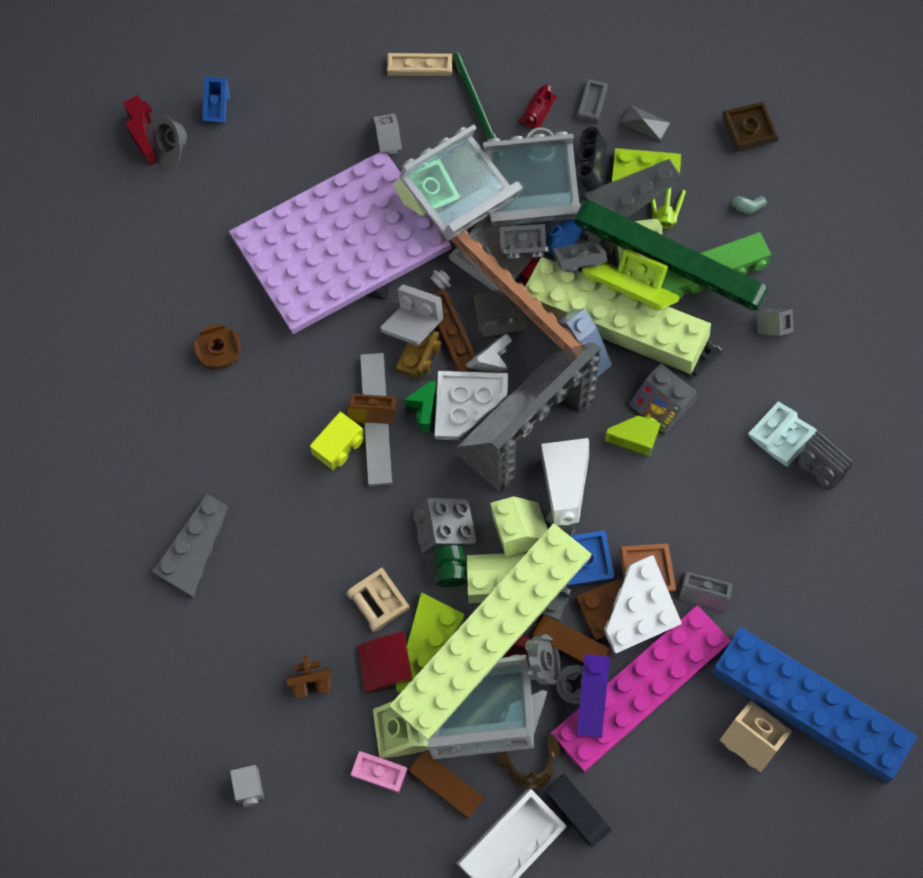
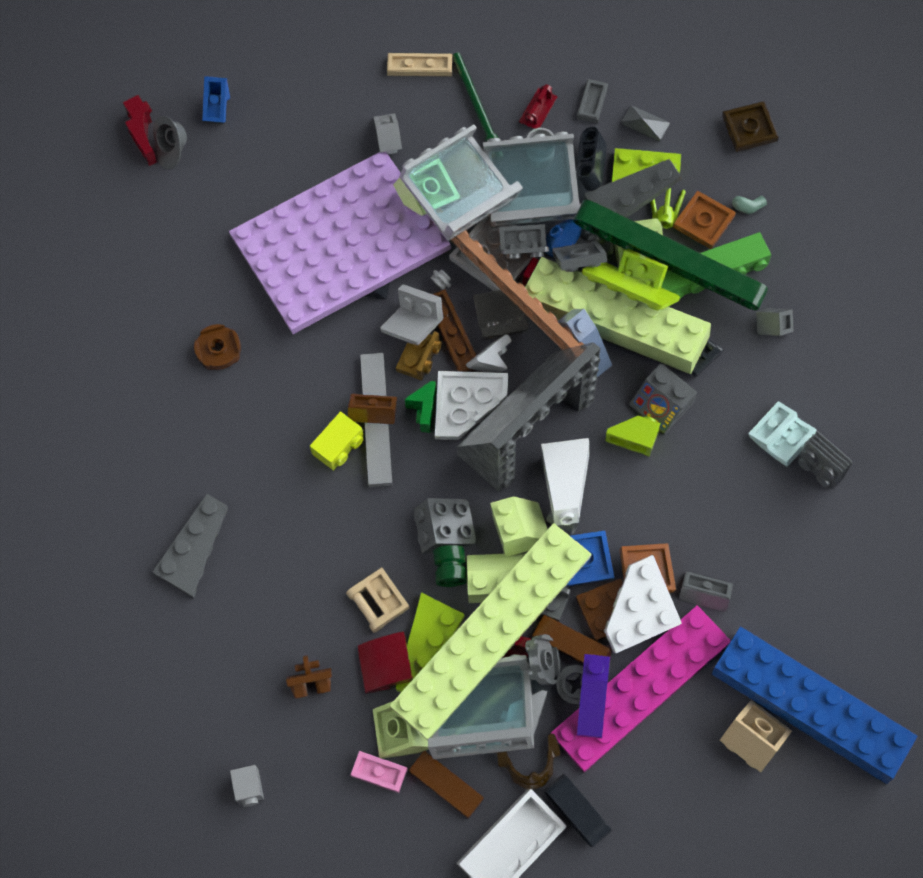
(704, 219): none -> dark orange plate

